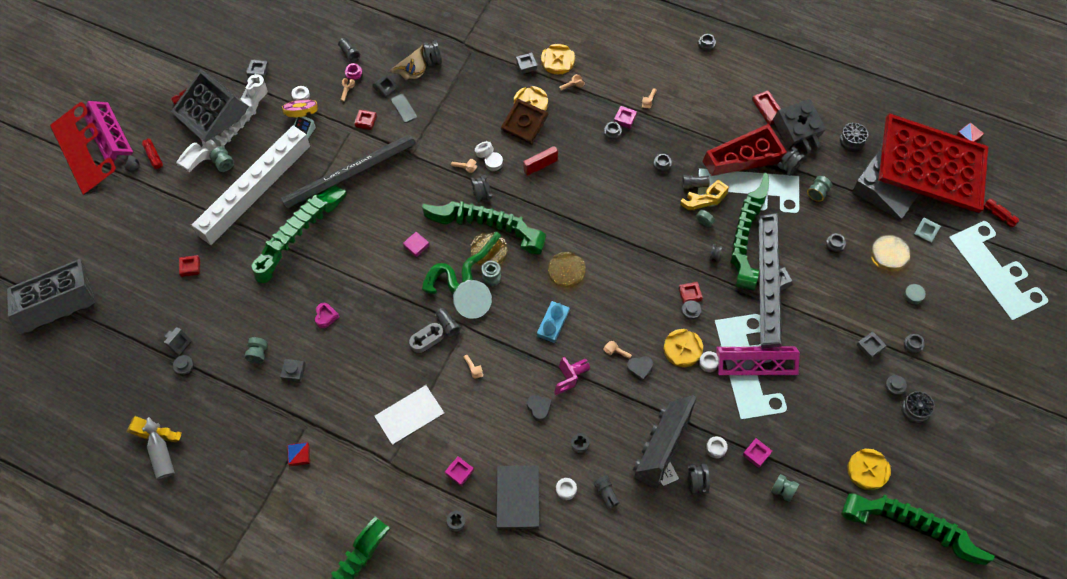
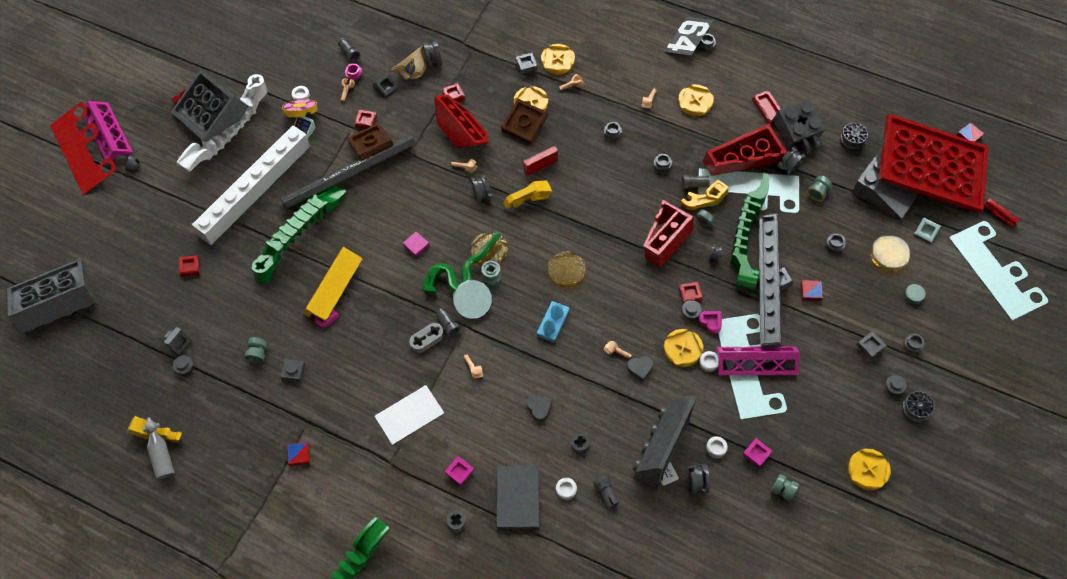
(152, 154): red axle -> none
(222, 159): sand green wheel -> none
(257, 67): plate -> none
(333, 284): none -> yellow panel
(370, 141): none -> reddish brown tile
(404, 107): sticker -> none
(455, 92): none -> tile
(458, 123): none -> red wedge
(484, 149): white tile -> none
(494, 161): white tile -> none
(532, 239): green piece -> none
(536, 191): none -> yellow piece
(570, 373): dark pink bracket -> none
(625, 117): plate -> none
(667, 234): none -> red wedge
(688, 36): none -> sticker
(695, 100): none -> yellow tile
(711, 320): none -> dark pink tile
(811, 290): none -> tile
(859, 508): green piece -> none

